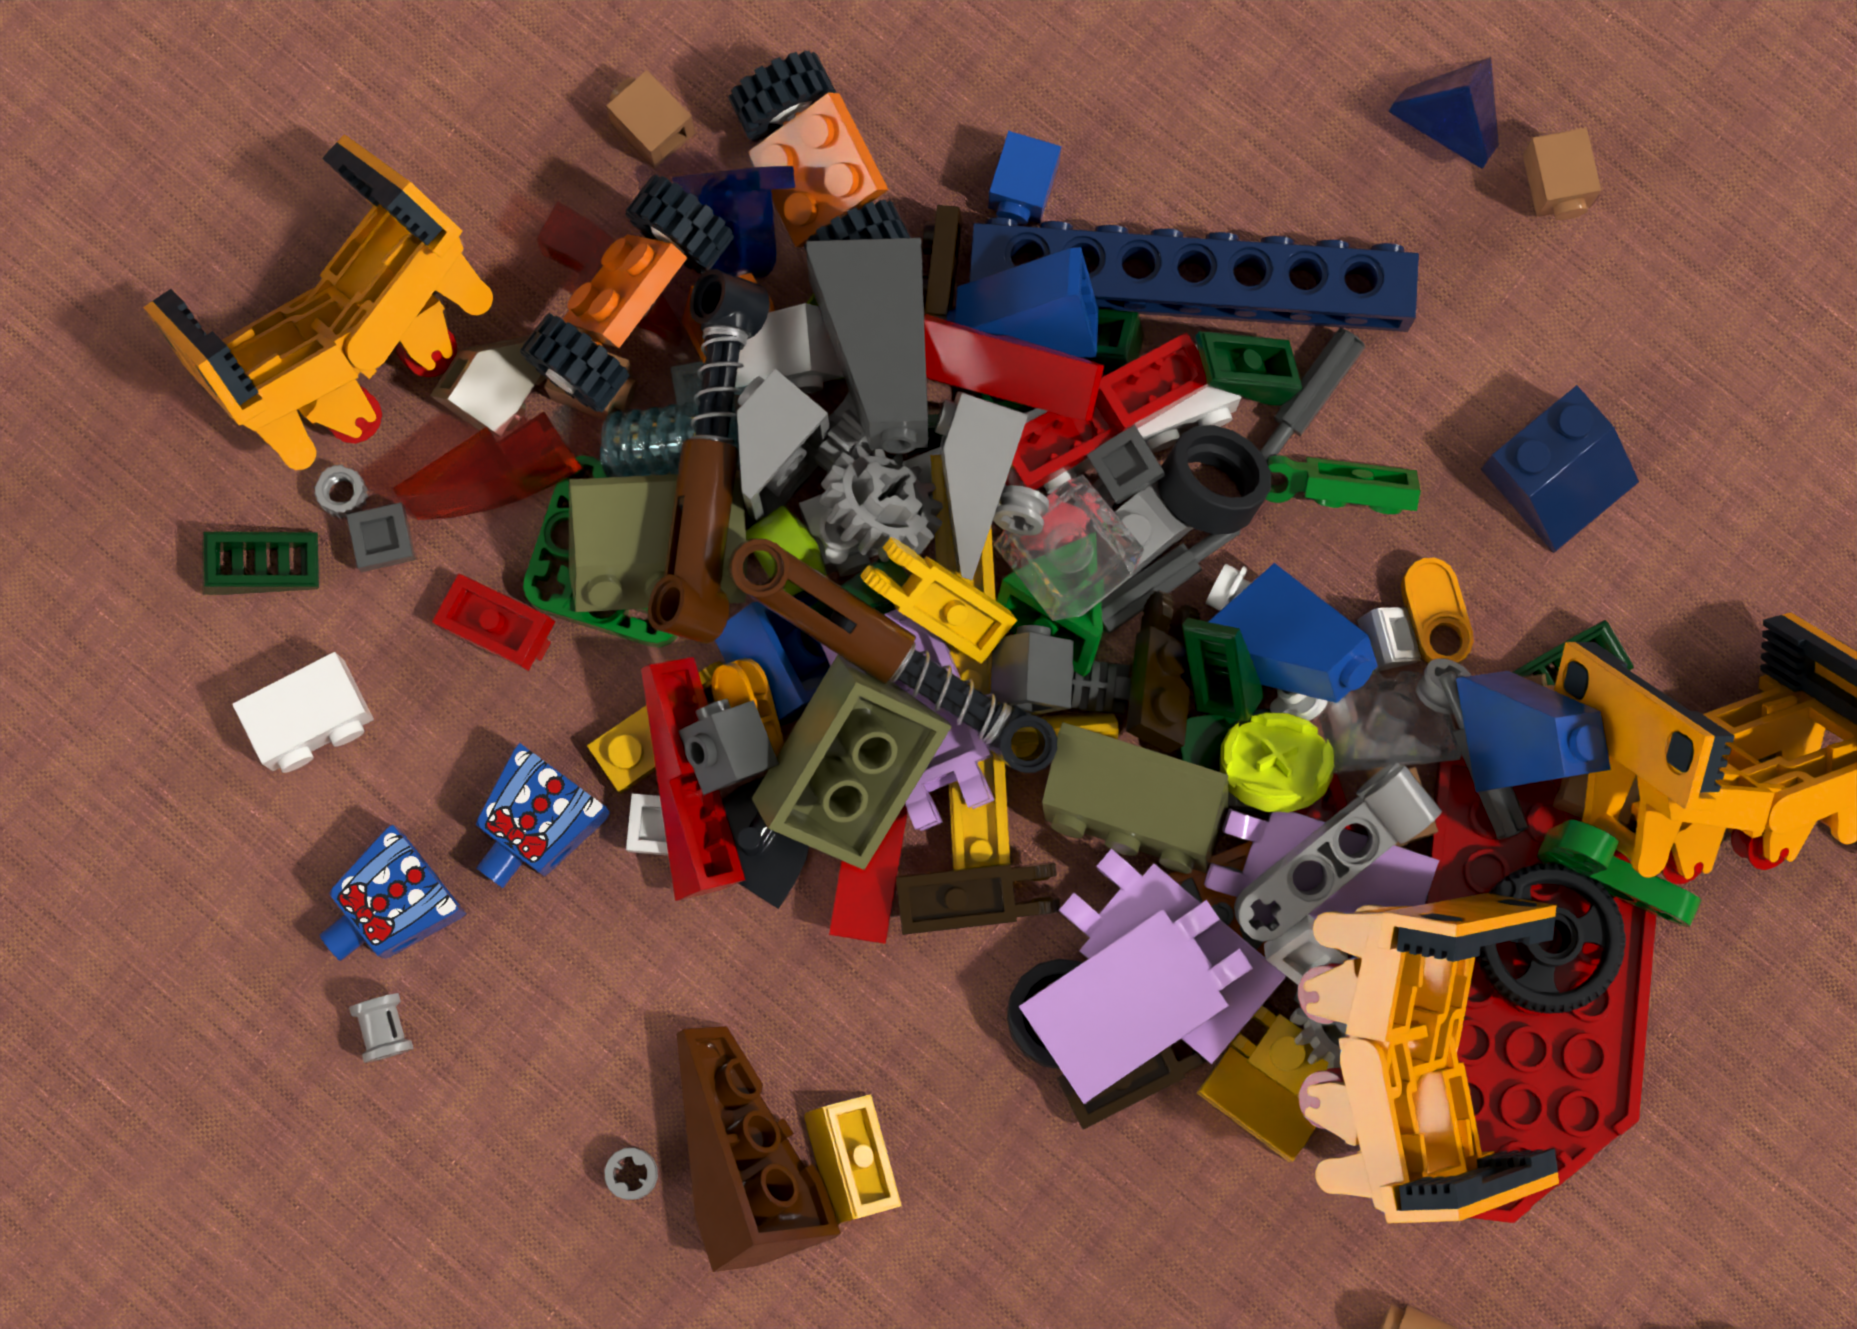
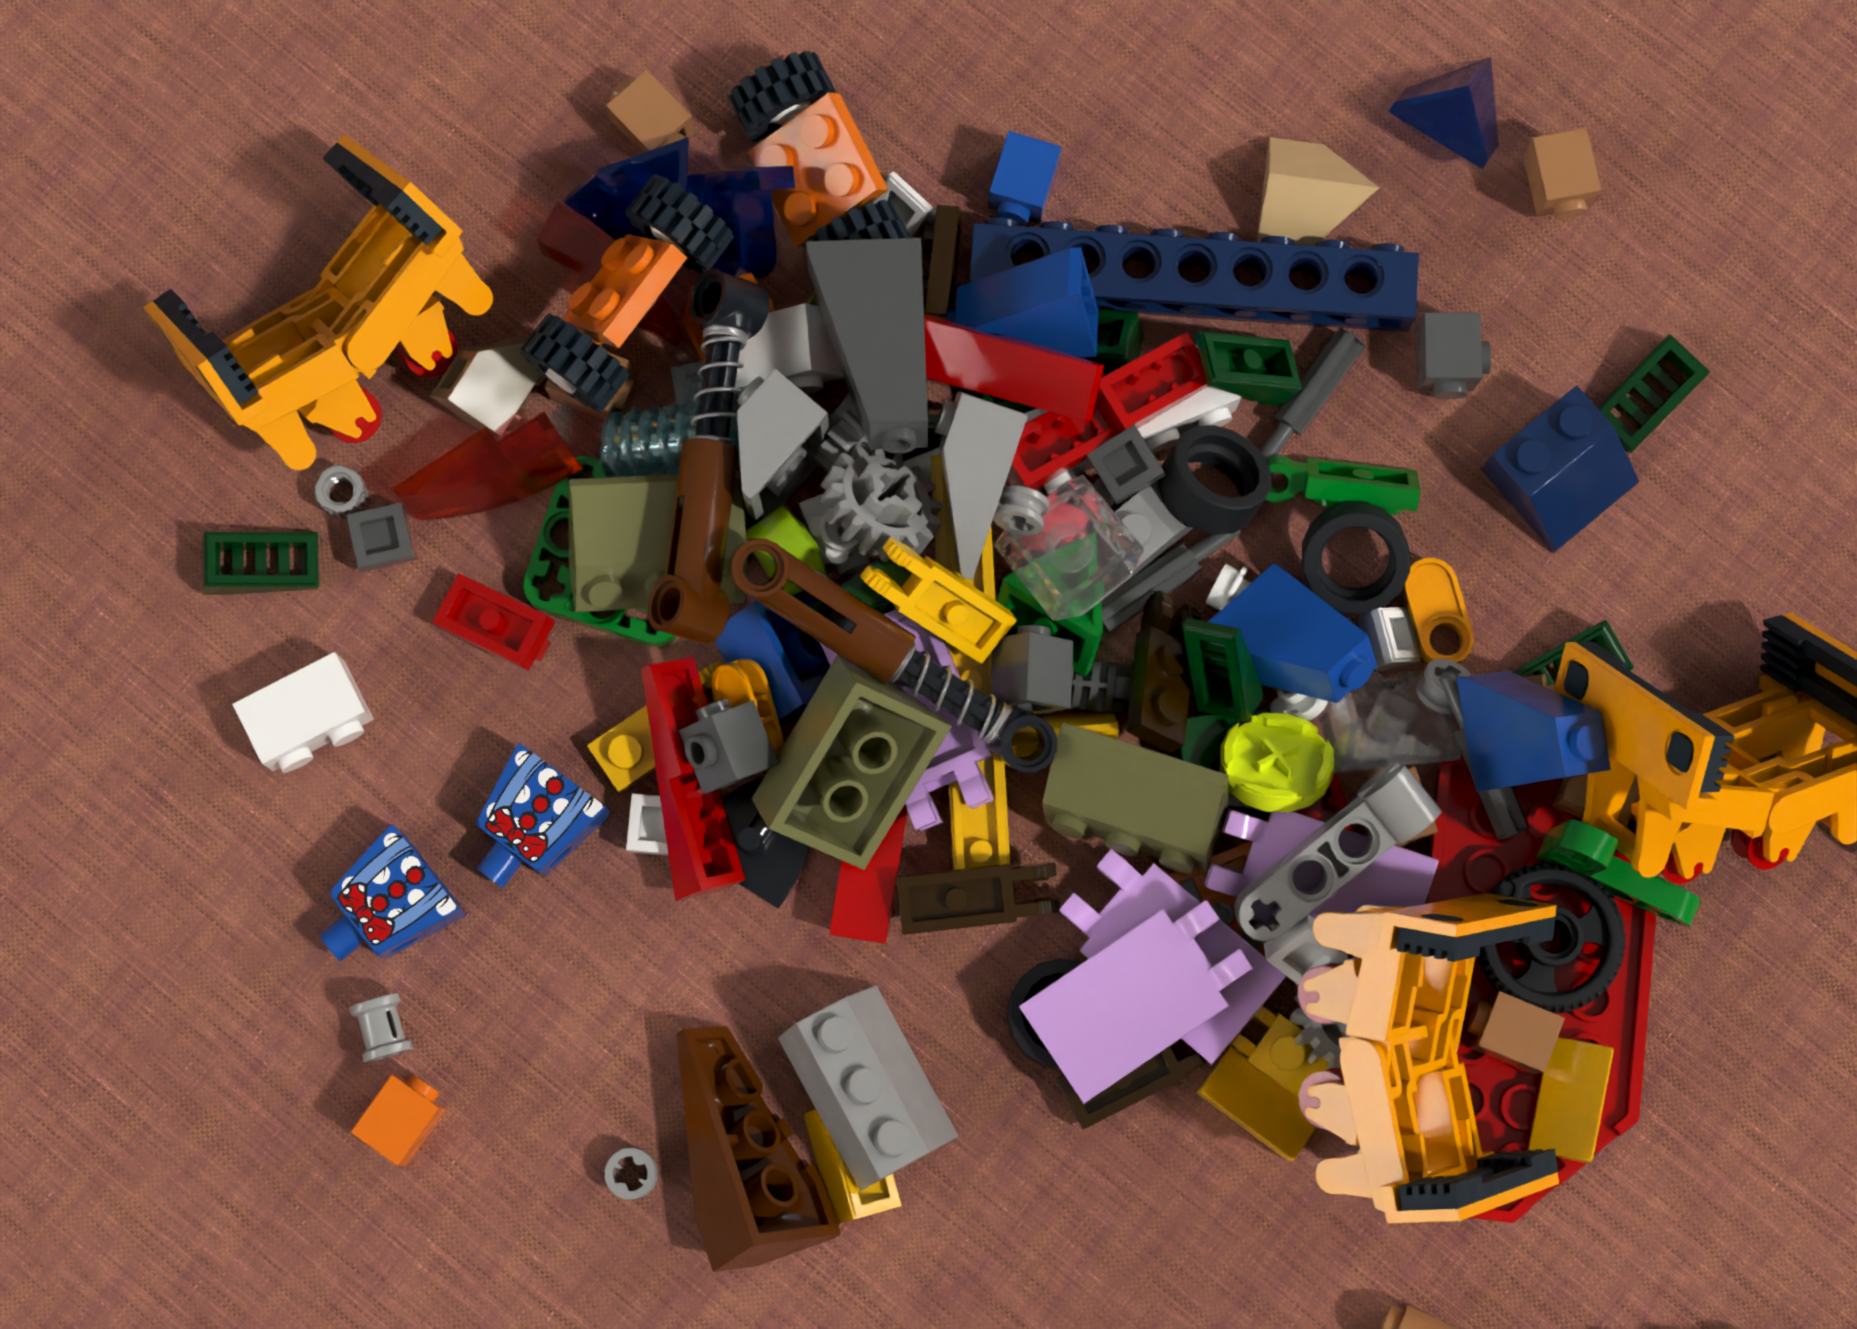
(400, 1118): none -> orange brick
(614, 187): none -> clear blue slope
(867, 1086): none -> light grey slope
(909, 204): none -> white slope
(1308, 191): none -> tan slope
(1356, 599): none -> black tyre
(1451, 354): none -> dark grey brick
(1514, 1031): none -> medium nougat brick
(1571, 1100): none -> yellow slope
(1682, 360): none -> dark green slope

